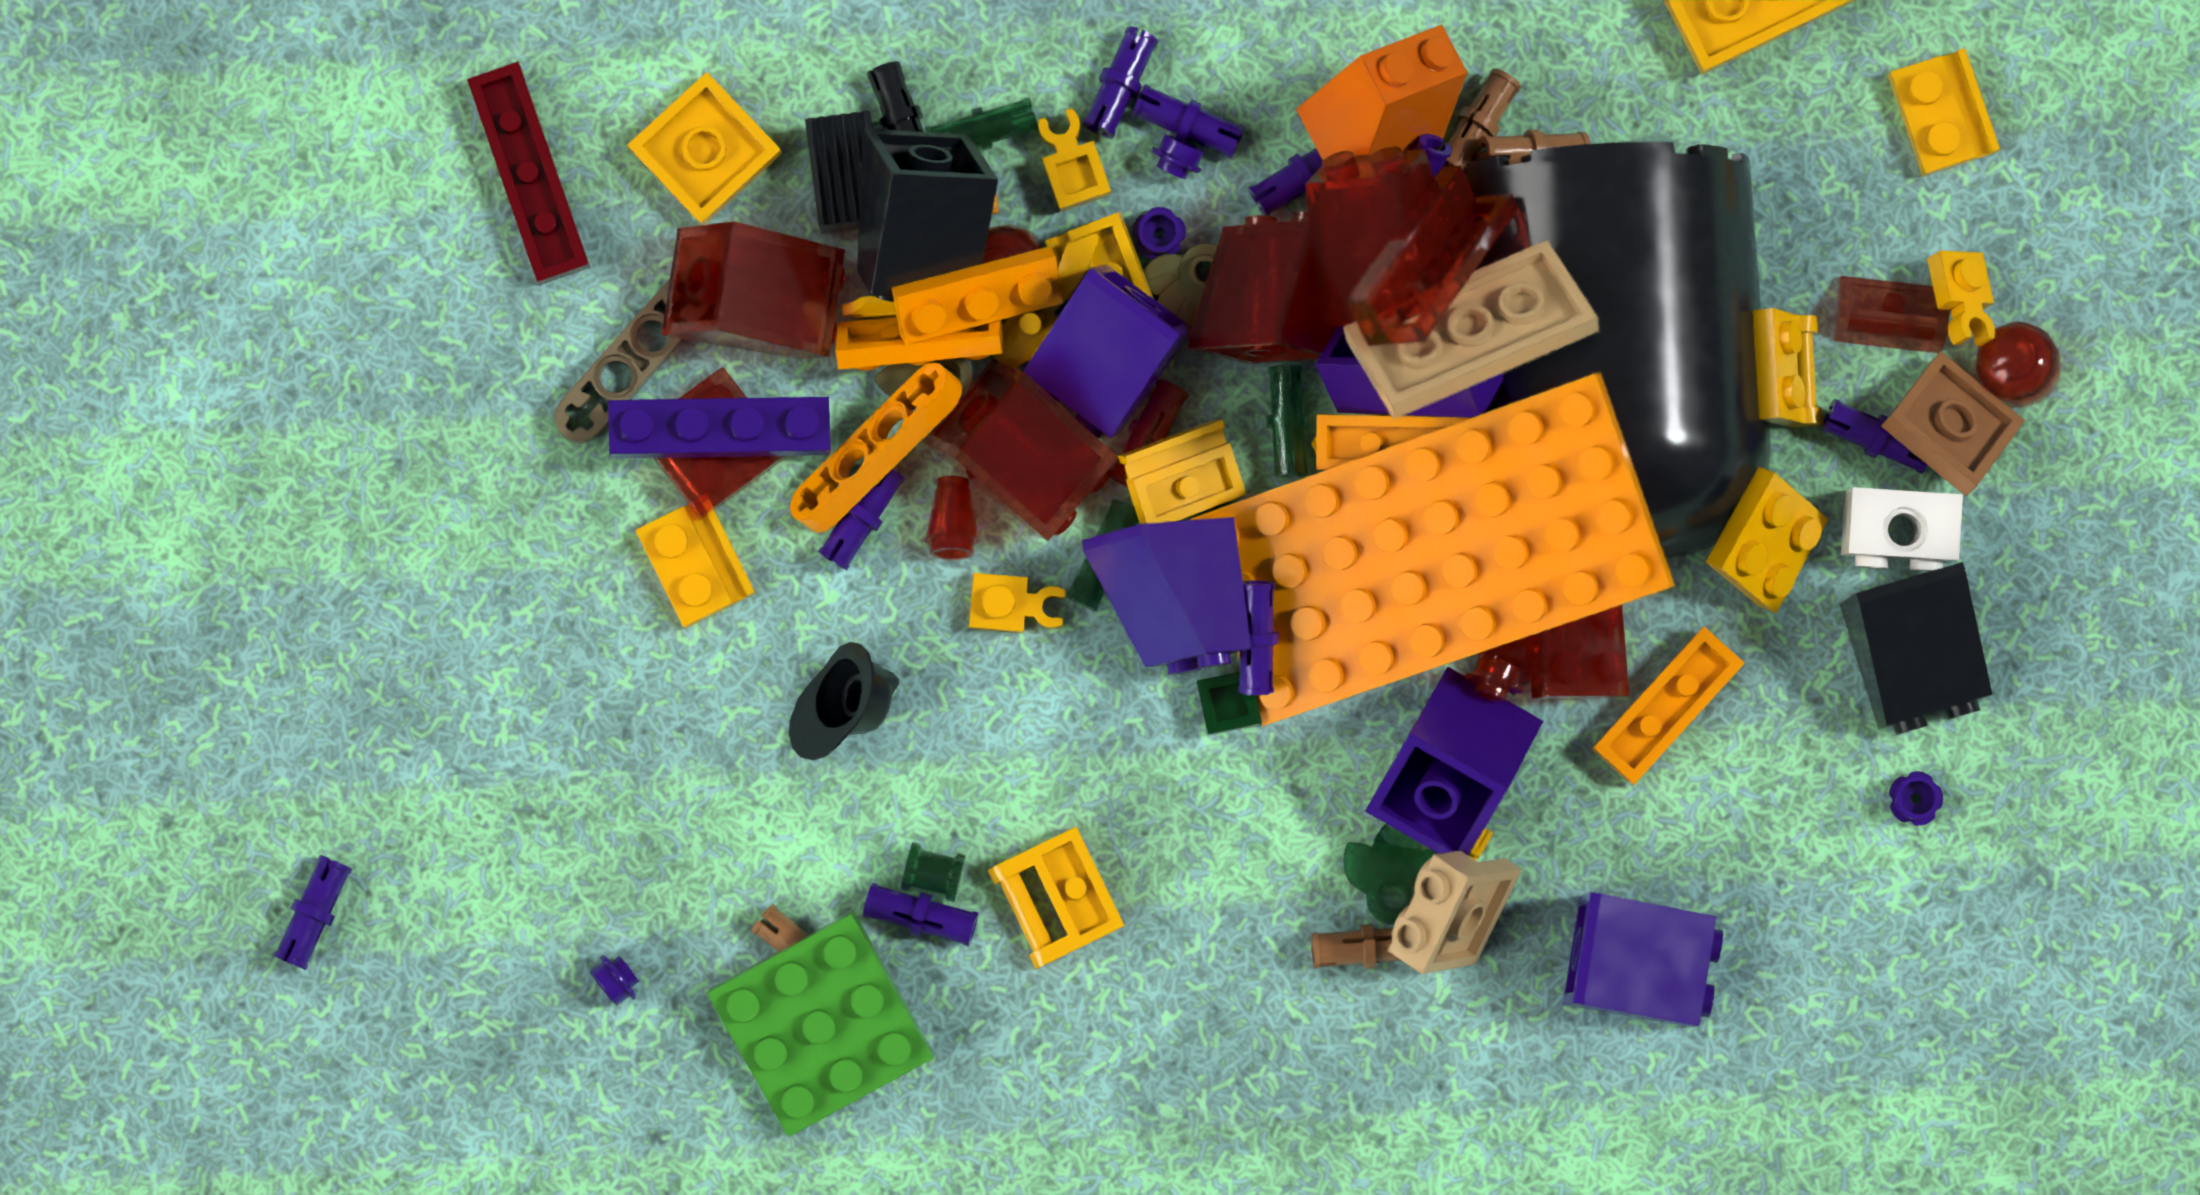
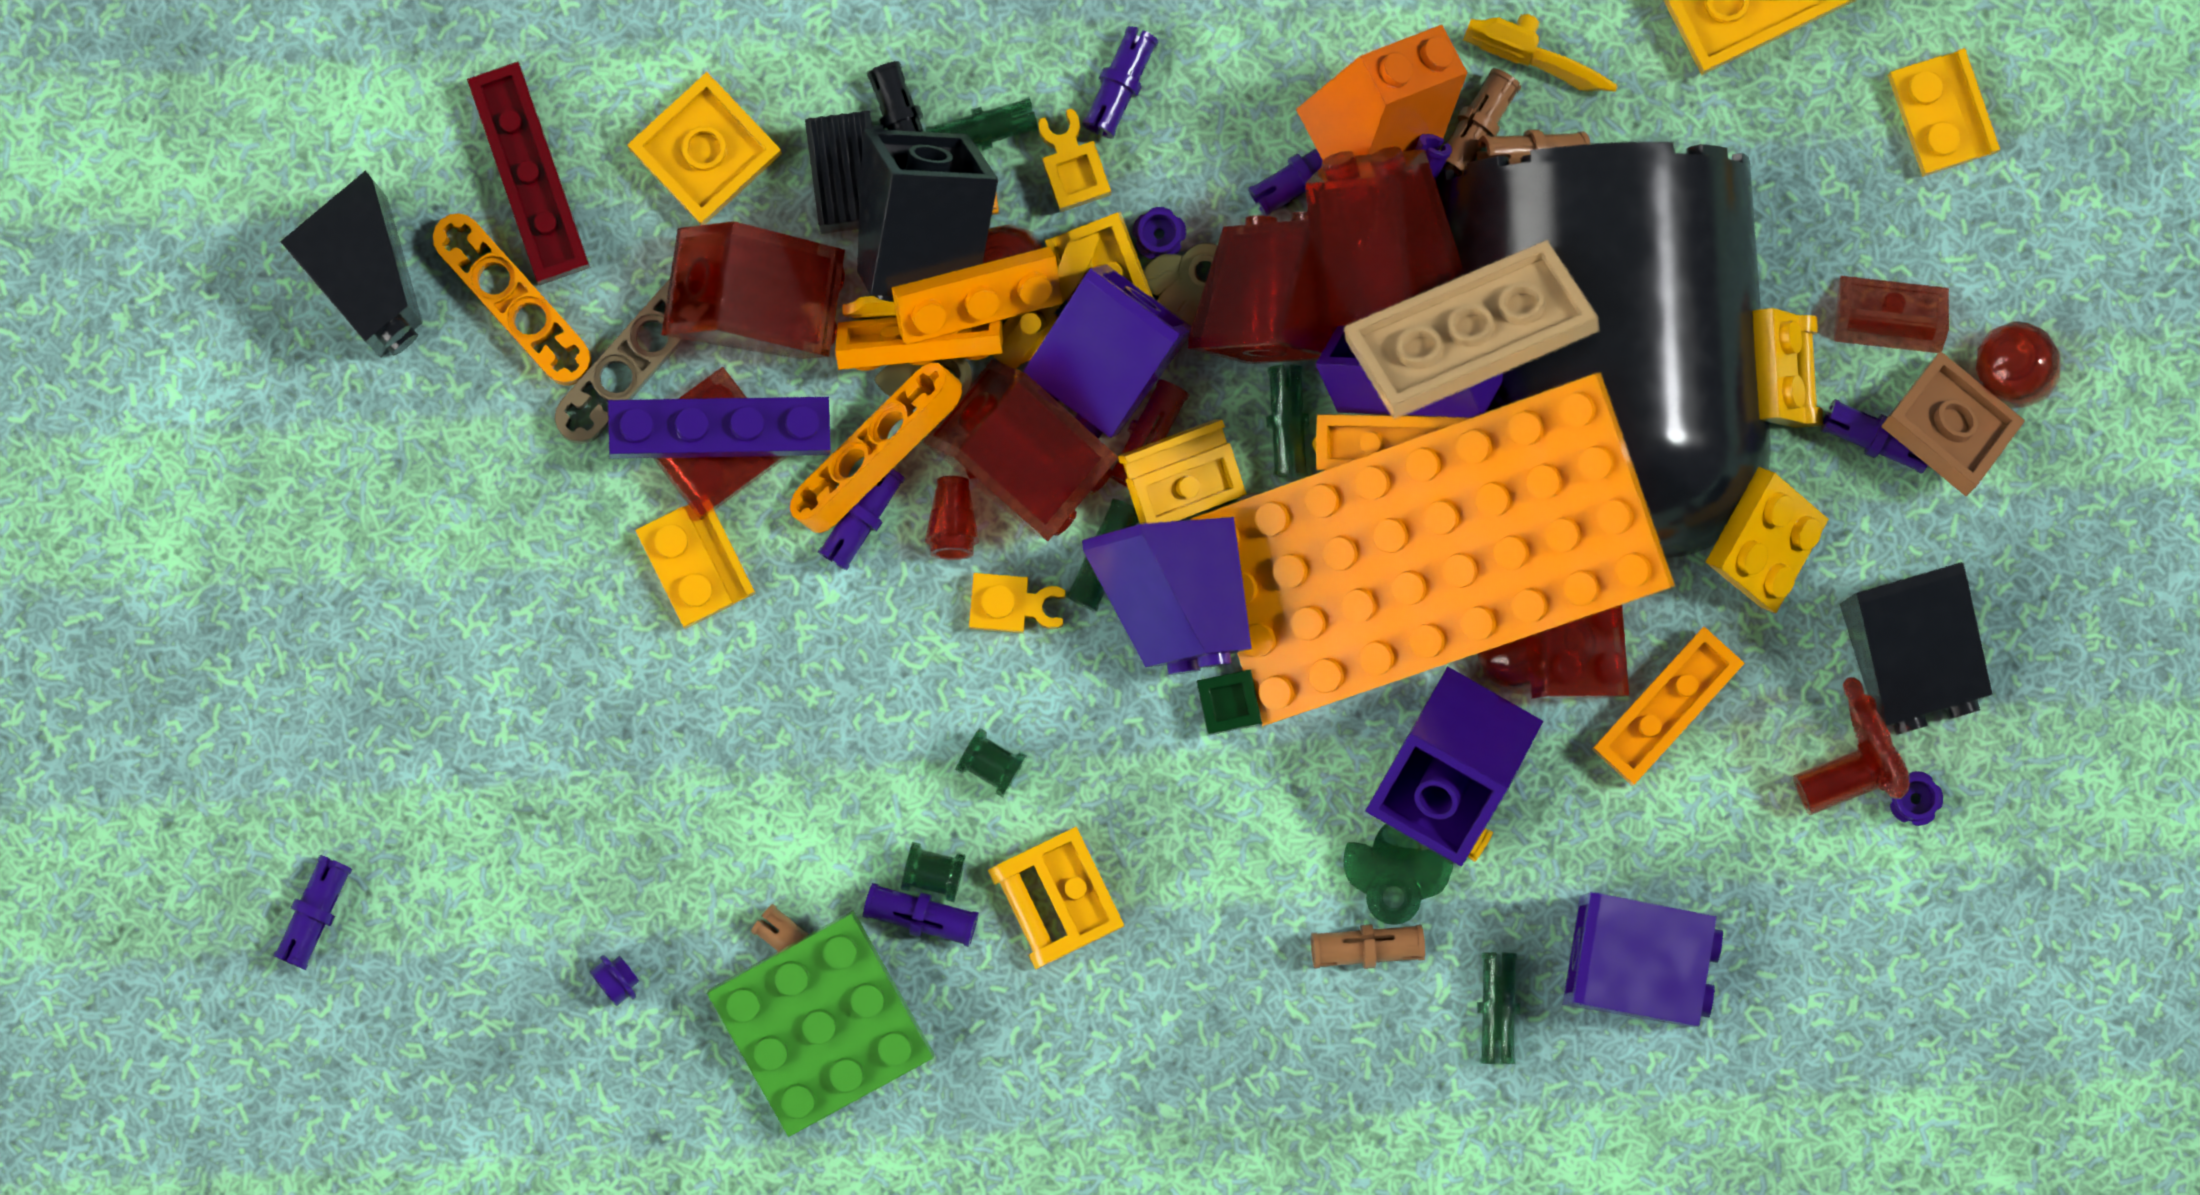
(360, 265): none -> black slope
(509, 302): none -> light orange beam
(841, 701): black piece -> none
(991, 762): none -> clear green bush
(1178, 157): dark purple plate -> none
(1188, 121): dark purple pin -> none
(1257, 663): dark purple pin -> none
(1420, 258): clear red fence -> none
(1452, 911): tan plate -> none
(1495, 679): clear red plate -> none
(1498, 1008): none -> clear green pin
(1519, 45): none -> yellow piece
(1861, 771): none -> clear red piece
(1933, 517): white brick -> none
(1964, 289): yellow plate -> none

